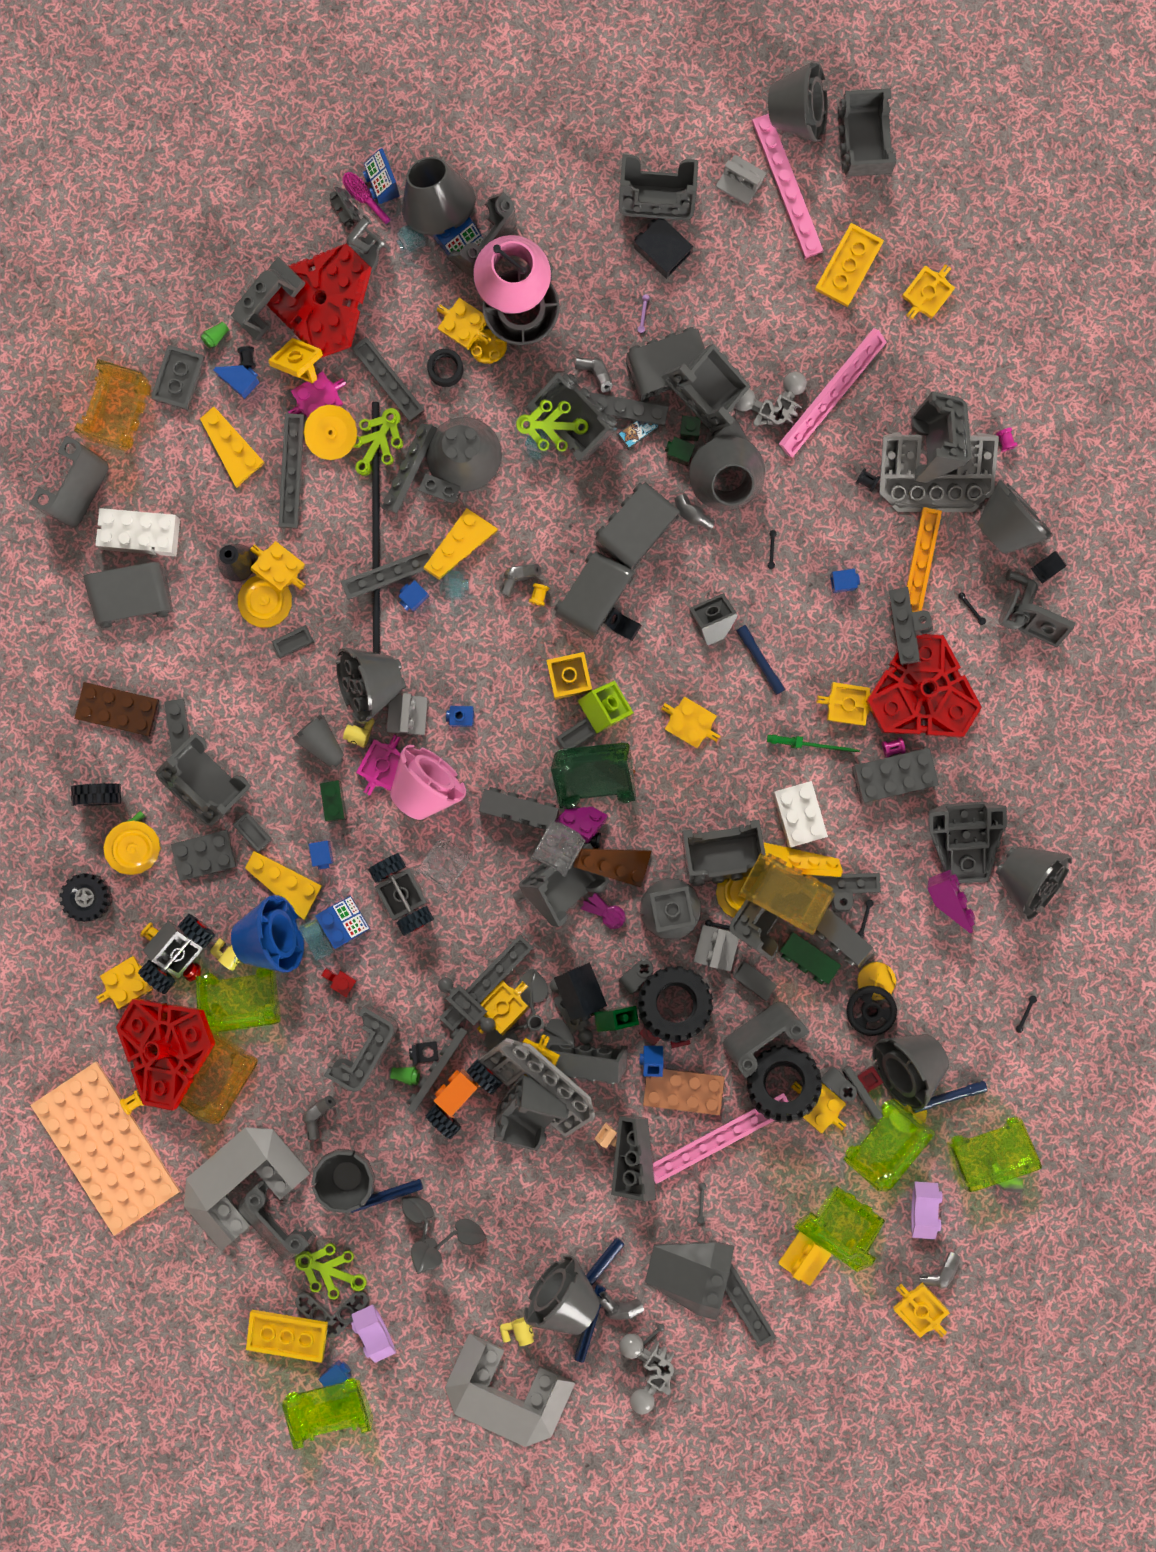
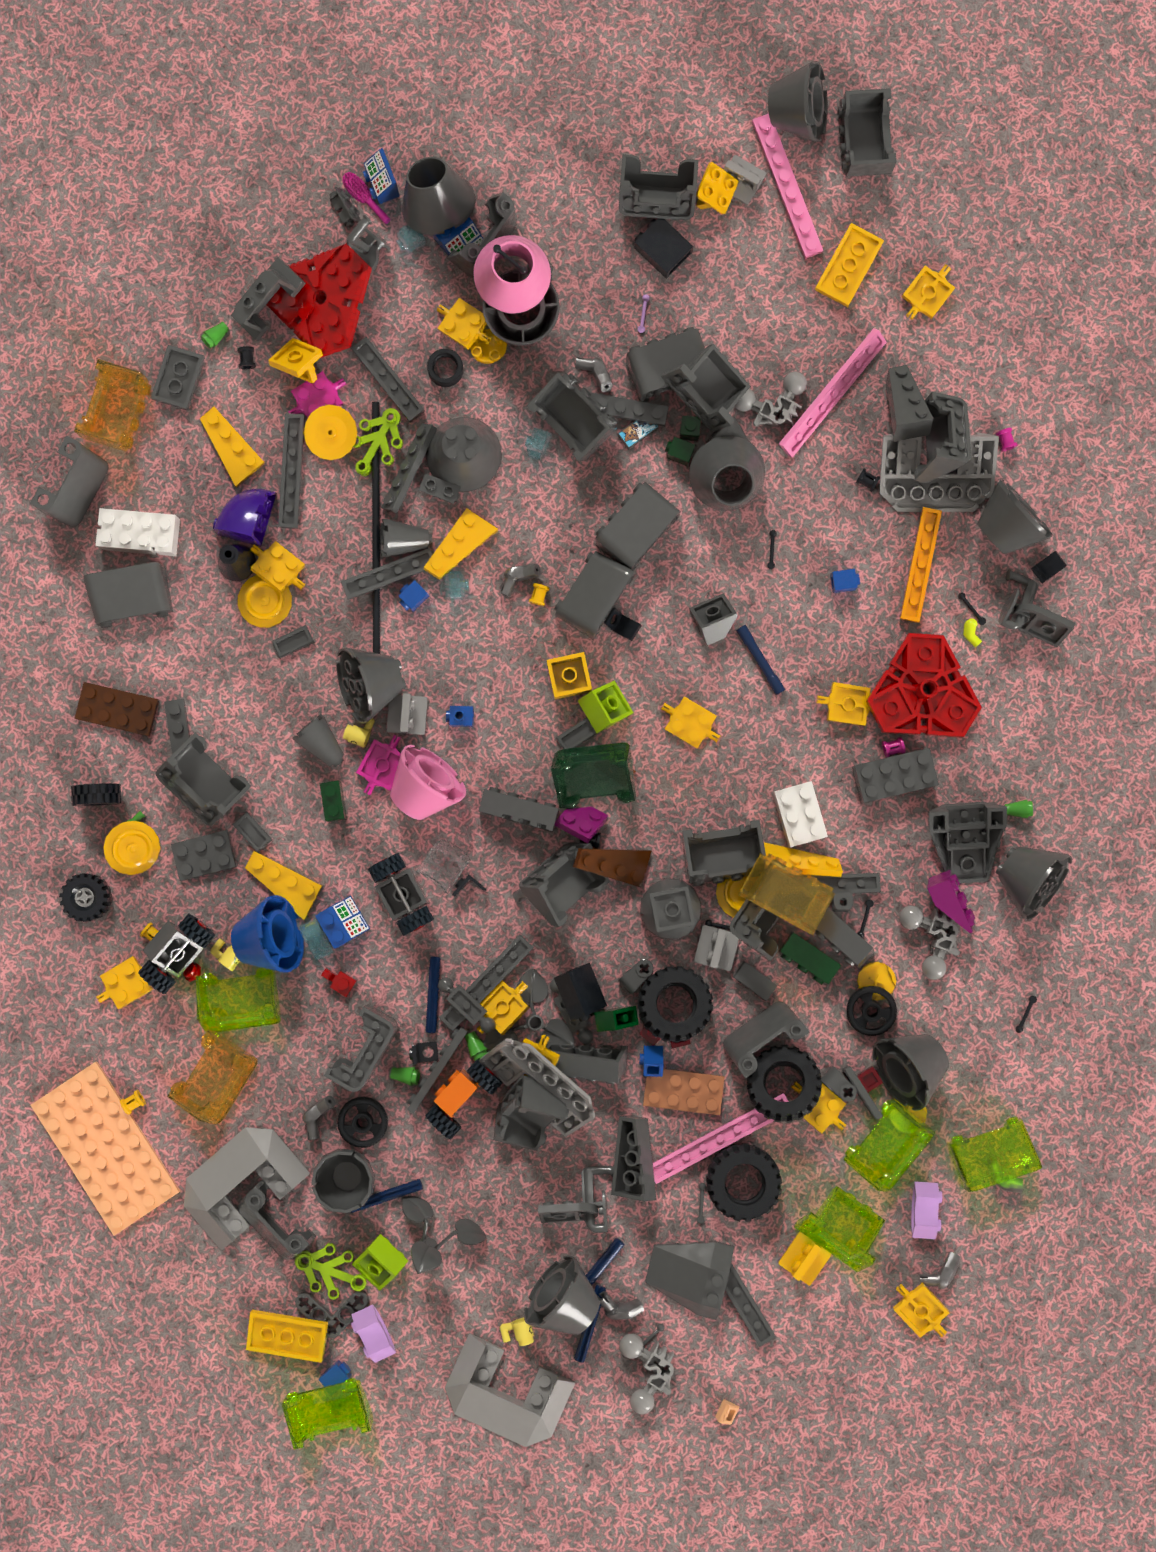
(168, 1043): red plate -> none
(238, 378): blue slope -> none
(246, 516): none -> dark purple brick
(321, 854): blue brick -> none
(348, 1131): none -> black wheel
(380, 1262): none -> lime slope
(402, 538): none -> dark grey cone
(433, 990): none -> dark blue axle
(463, 882): none -> black bracket
(475, 1046): none -> bright green cone
(549, 425): lime plant -> none
(559, 847): clear slope -> none
(585, 1211): none -> dark grey plate
(606, 1136): light nougat tile -> none
(612, 916): magenta piece -> none
(692, 513): flat silver arm -> none
(716, 189): none -> yellow bracket
(726, 1412): none -> light nougat slope
(758, 1204): none -> black tyre
(797, 742): green sword -> none
(907, 406): none -> dark grey wedge
(908, 625): dark grey plate -> none
(933, 966): none -> light grey piece
(969, 632): none -> neon yellow arm
(969, 1090): dark blue piece -> none
(1020, 809): none -> bright green cone

